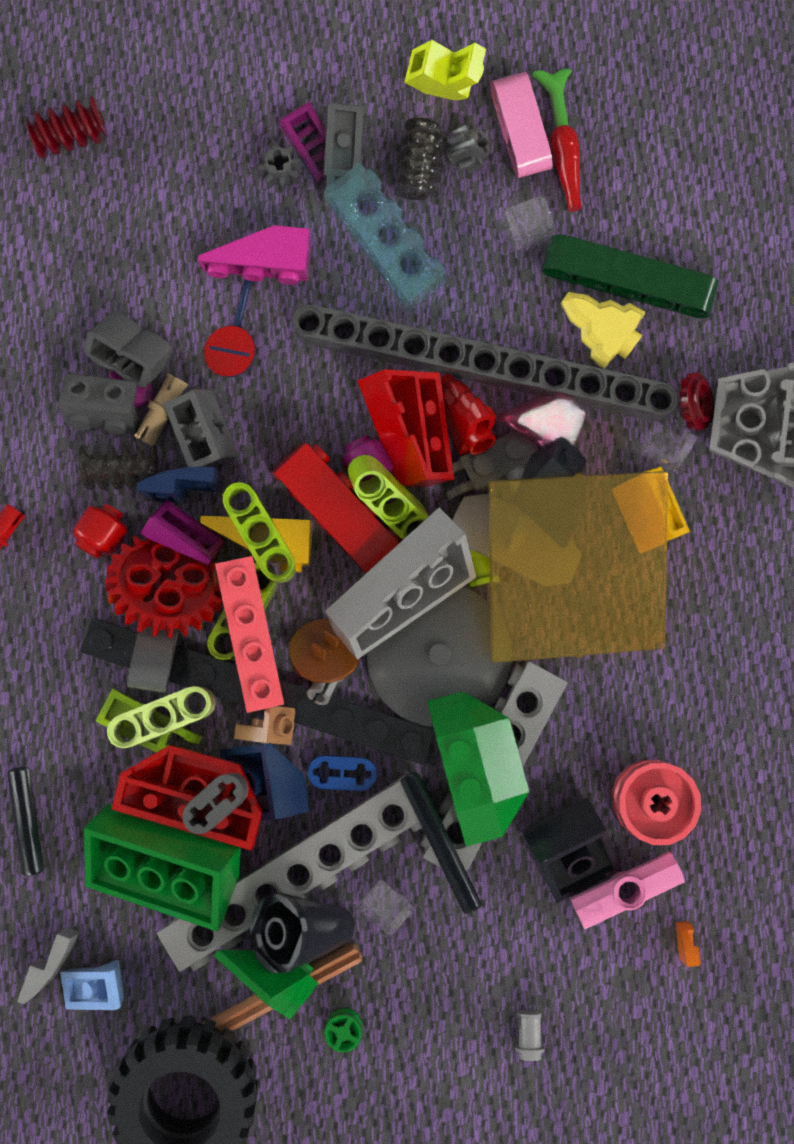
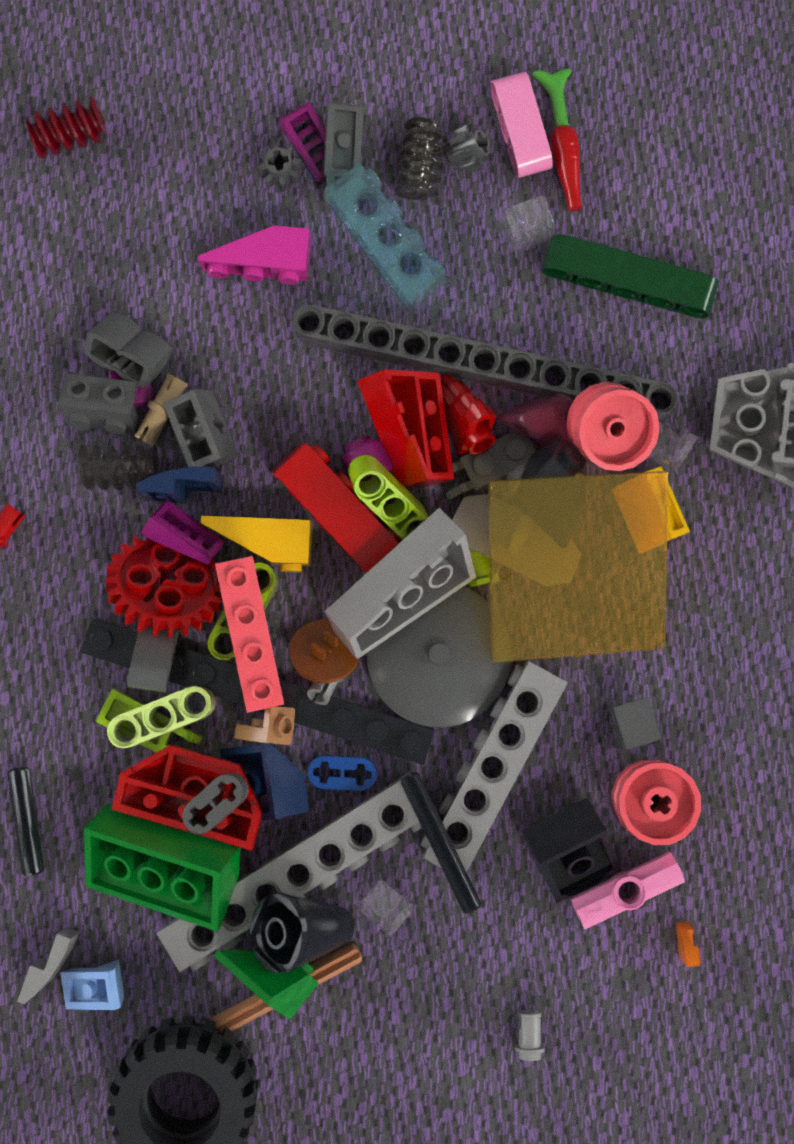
(99, 531): red head -> none
(231, 348): red piece -> none
(246, 520): lime beam -> none
(340, 1037): green wheel -> none
(443, 72): neon yellow brick -> none
(479, 765): green wedge -> none
(604, 326): light yellow rock -> none
(609, 444): none -> coral wheel
(634, 723): none -> dark grey panel
(696, 401): dark red gear -> none

